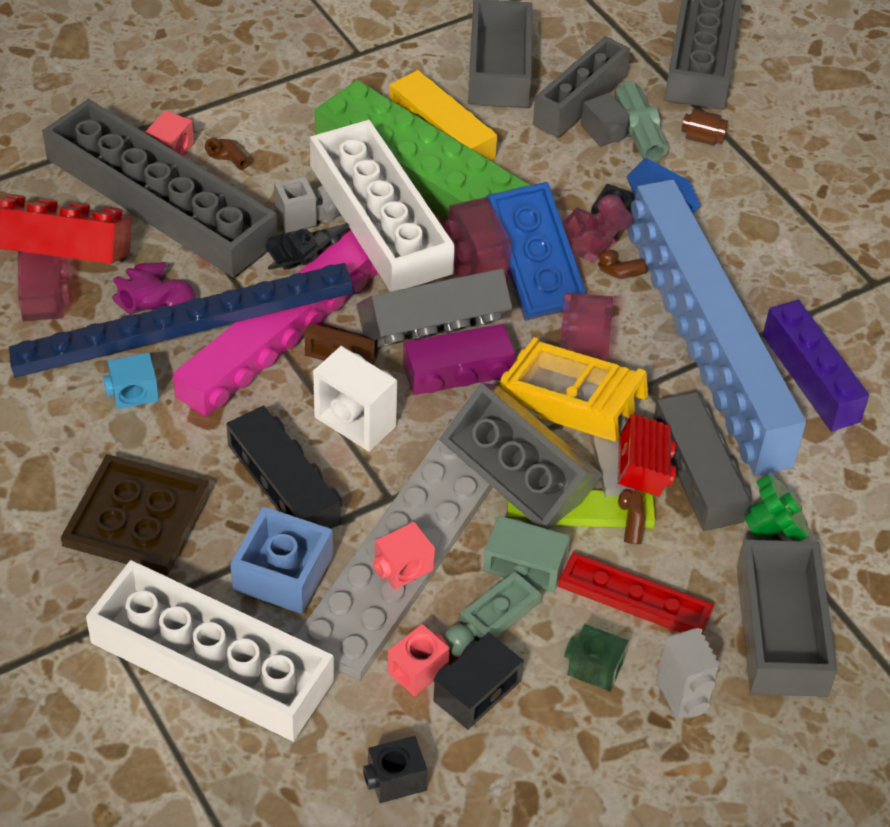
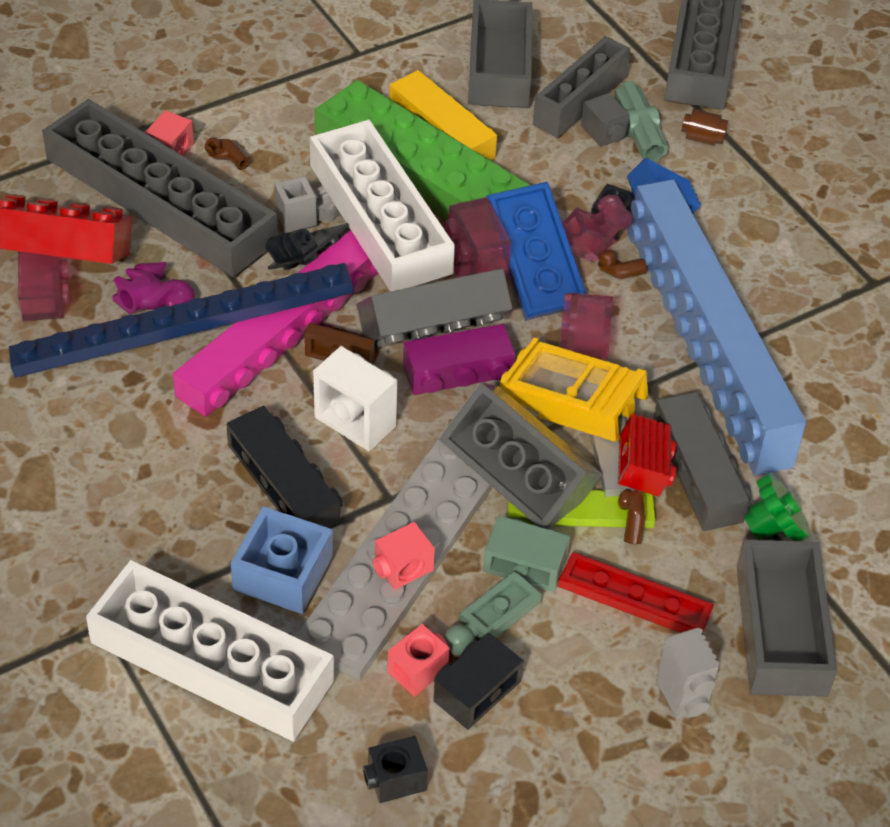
(131, 381): dark azure brick -> none
(135, 514): dark brown plate -> none
(601, 670): clear green brick -> none
(815, 365): dark purple brick -> none

